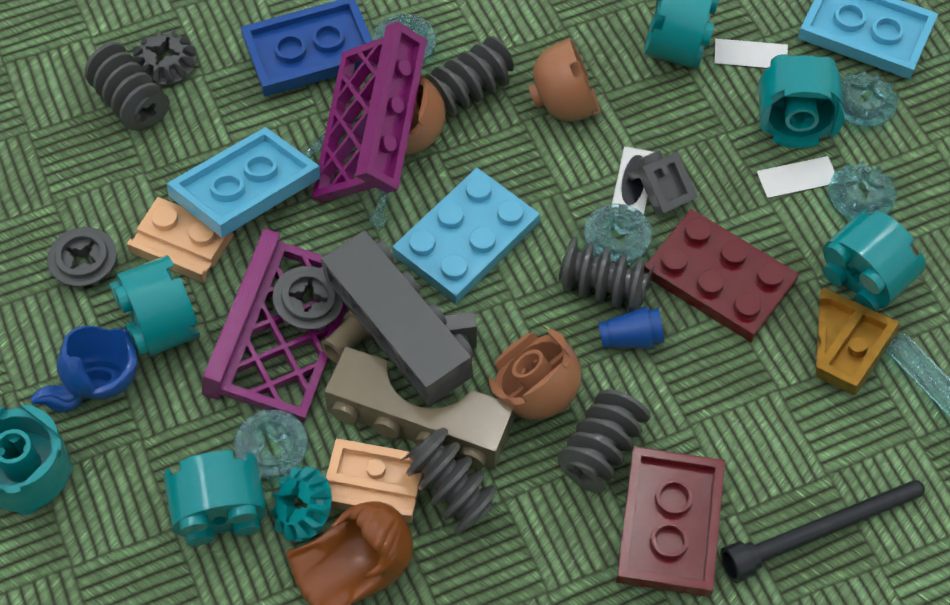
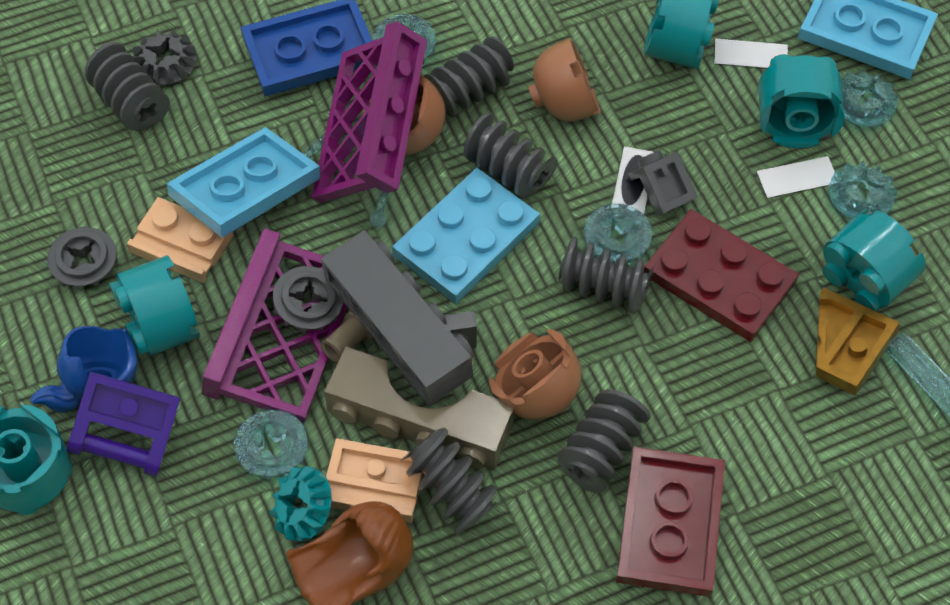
(125, 408): none -> dark purple plate
(215, 496): teal brick -> none
(506, 159): none -> dark grey piece
(633, 330): blue cone -> none
(744, 559): black piece -> none

